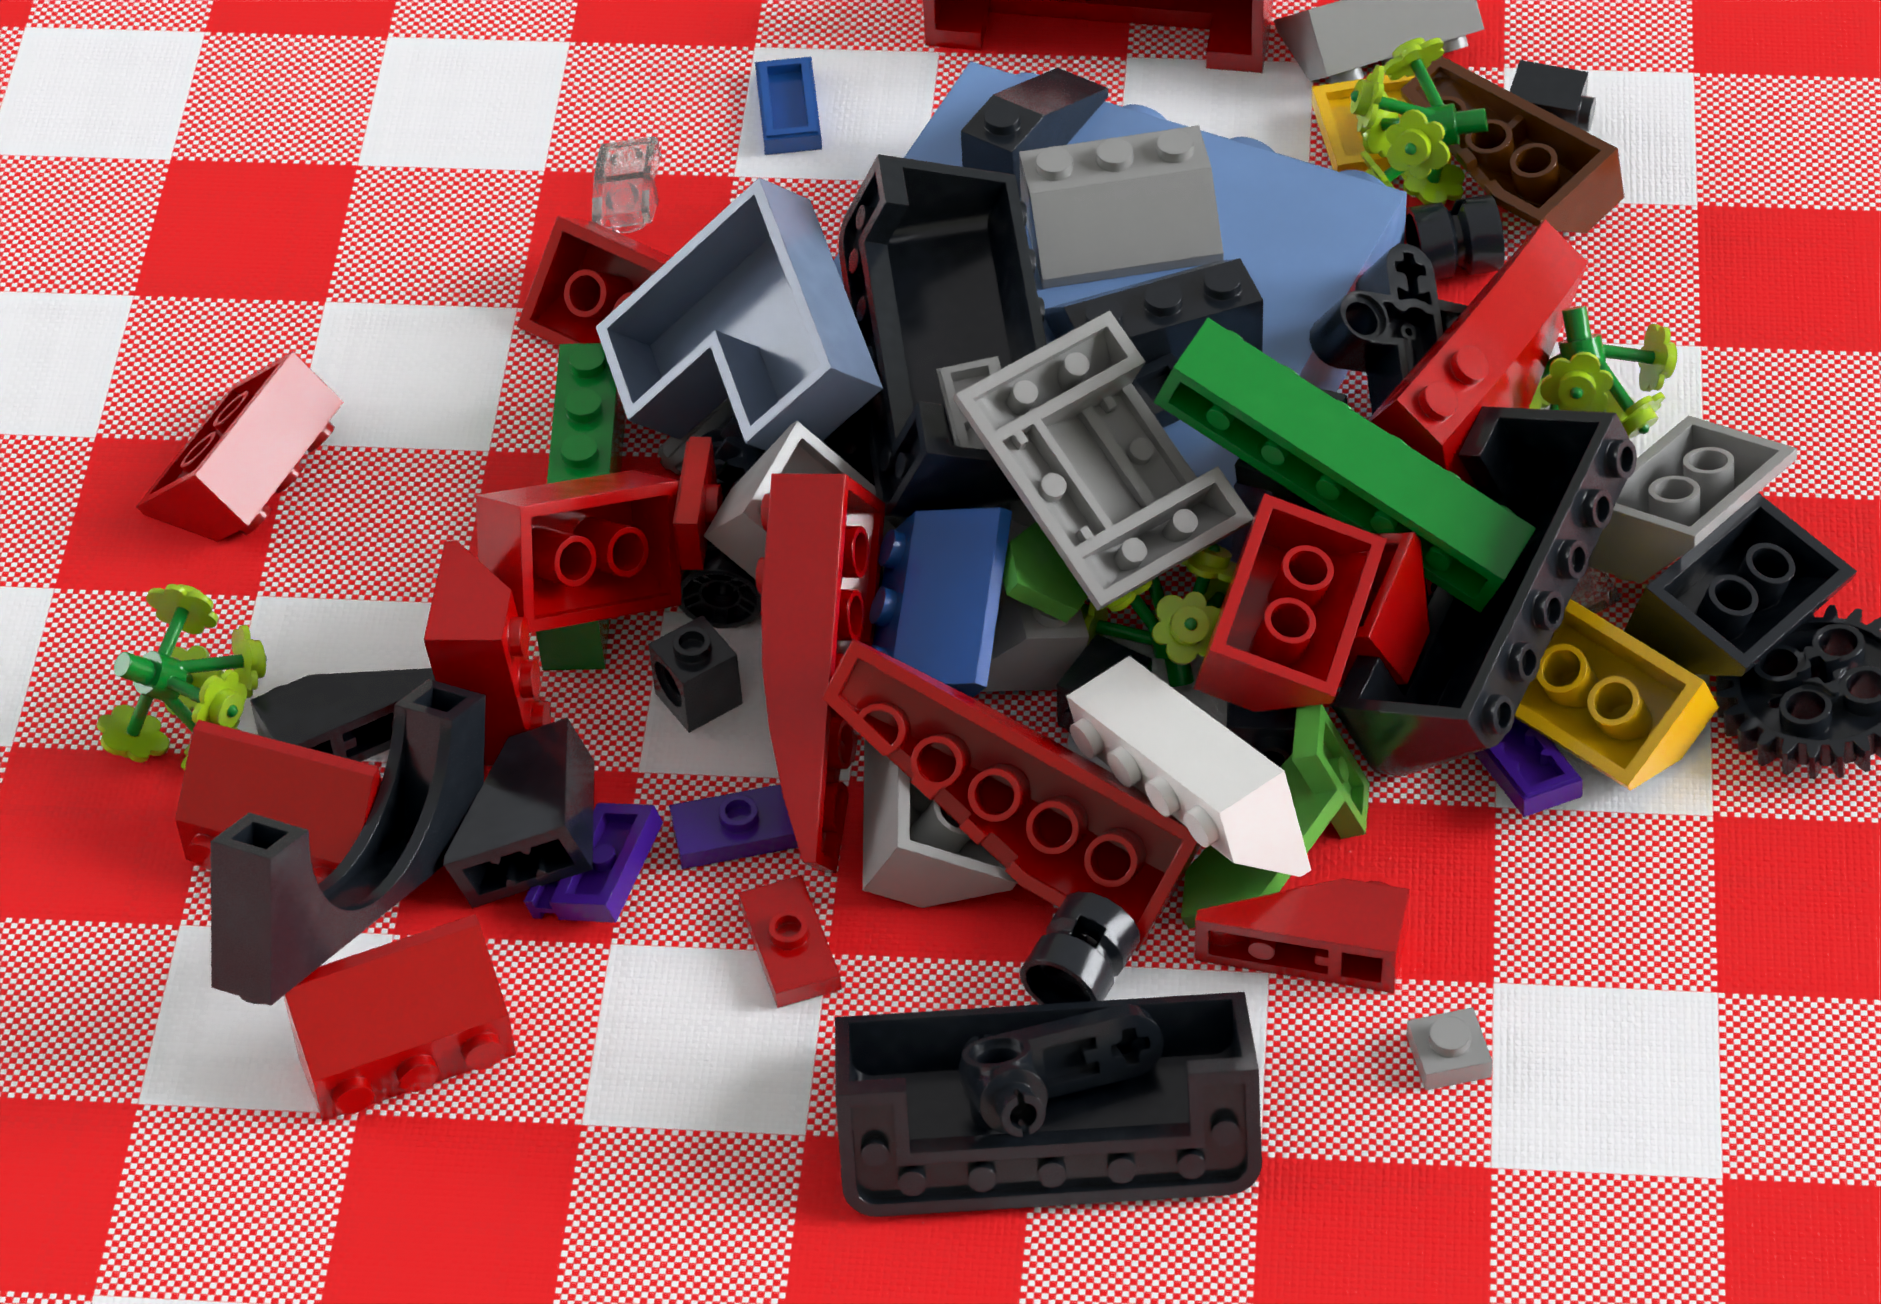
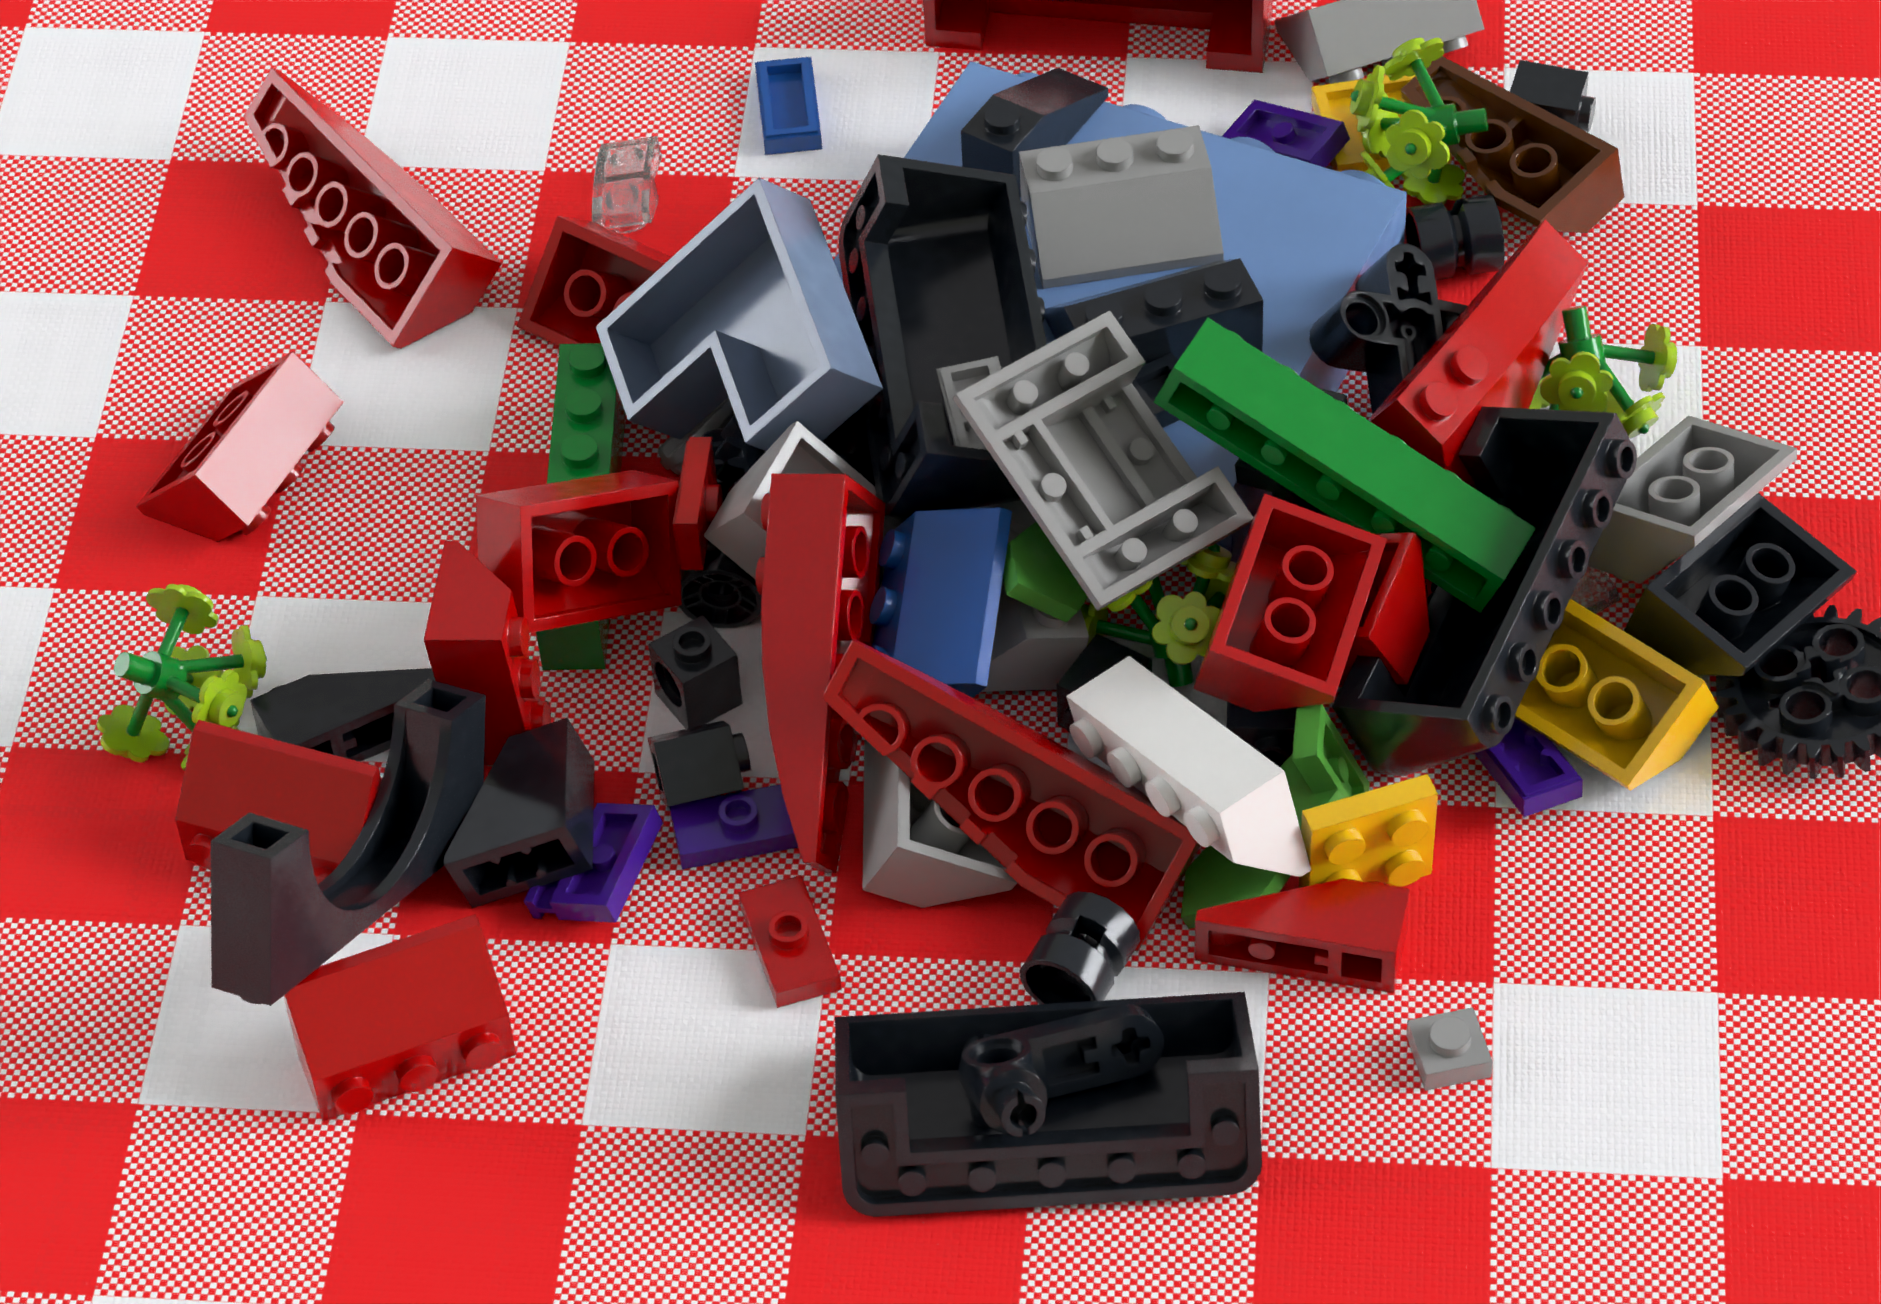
(379, 229): none -> red wedge
(699, 762): none -> black brick
(1291, 132): none -> dark purple plate
(1373, 835): none -> yellow plate

